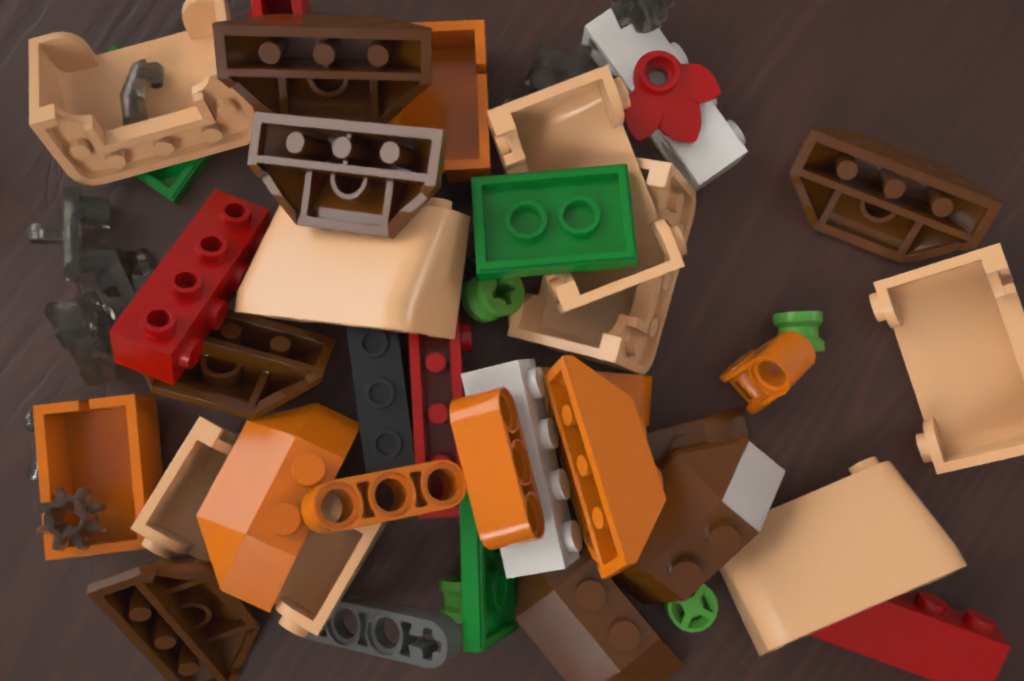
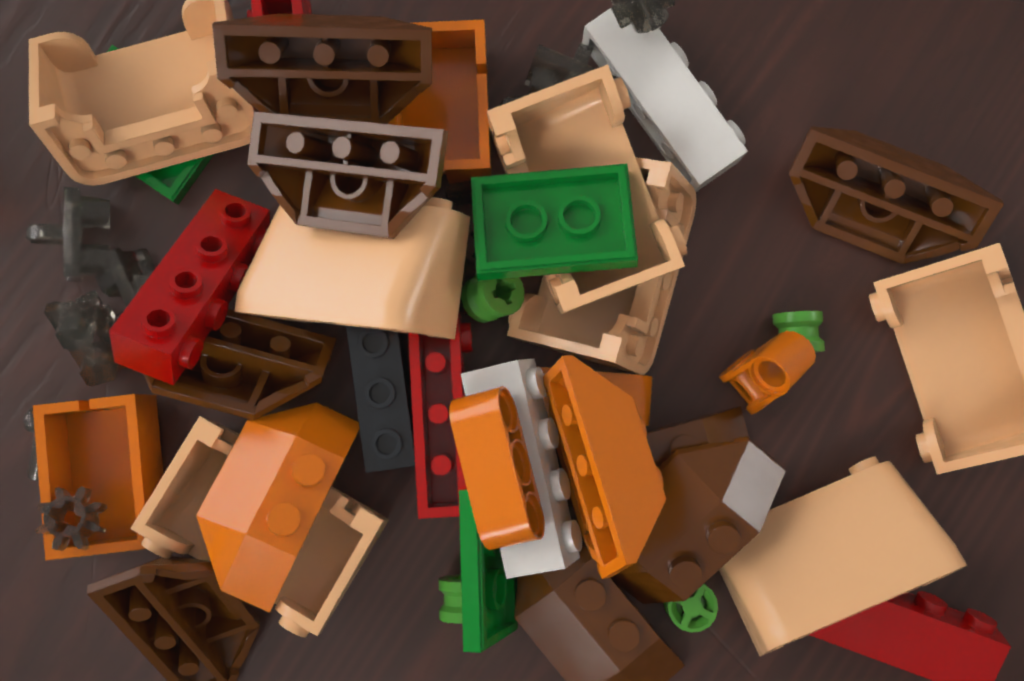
(133, 92): clear smoke arm -> none
(409, 493): orange beam -> none
(411, 623): dark grey beam -> none
(672, 105): red plate -> none

